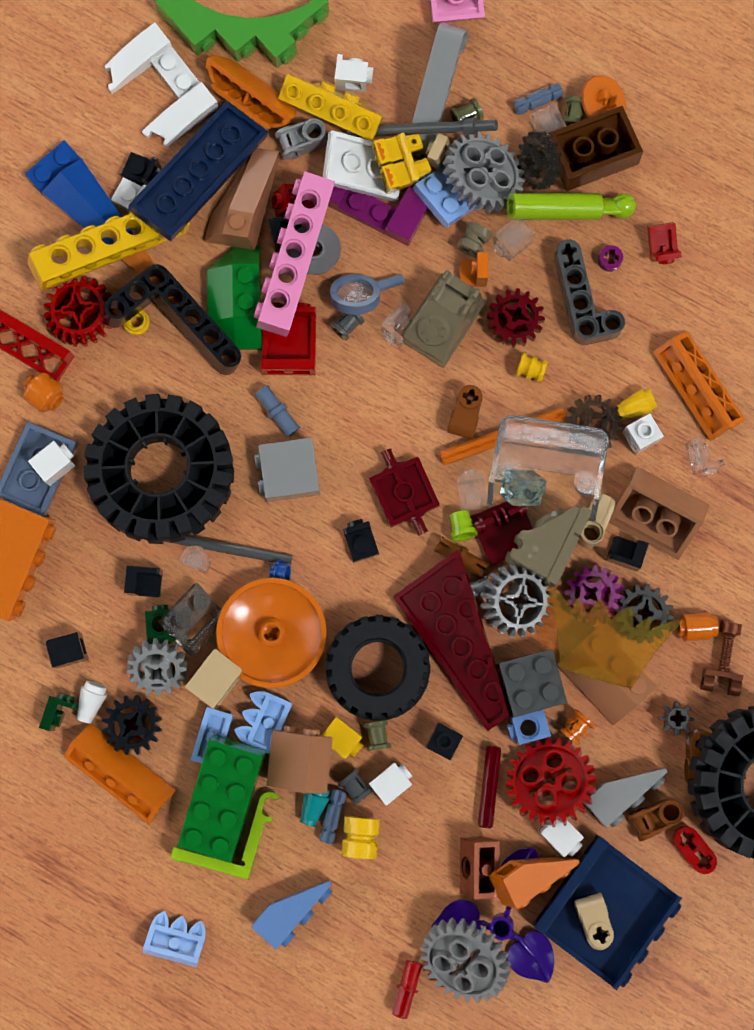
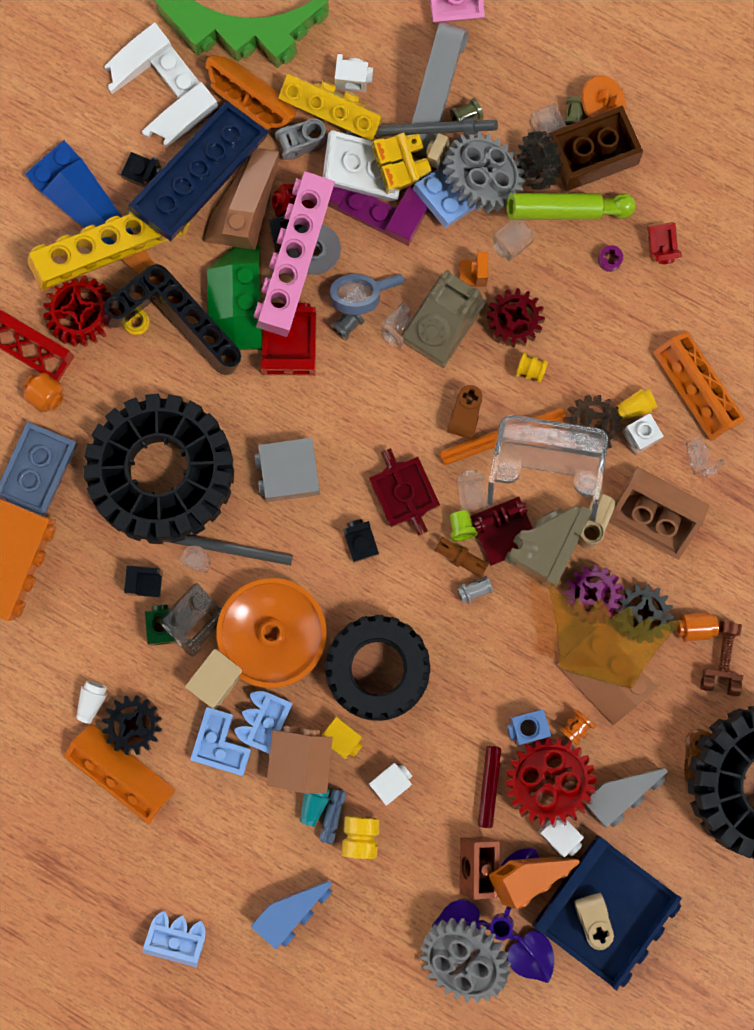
(52, 462): white brick -> none
(53, 711): dark green bracket -> none
(67, 650): black panel -> none
(126, 193): white bracket -> none
(155, 662): light grey gear -> none
(221, 798): green brick -> none
(249, 853): lime hinge -> none
(277, 411): sand blue pin -> none
(280, 570): blue plate -> none
(355, 786): dark grey bush -> none
(377, 735): olive bush -> none
(407, 989): red axle -> none
(444, 741): black brick -> none
(450, 624): dark red wing -> none
(474, 239): dark tan wheel -> none
(515, 610): light grey gear -> none
(523, 487): clear light blue brick -> none
(532, 683): dark grey brick -> none
(537, 98): sand blue axle -> none
(582, 292): dark grey beam -> none
(627, 553): black panel -> none
(655, 819): dark orange piece -> none
(671, 724): dark grey gear -> none
(699, 845): red beam -> none

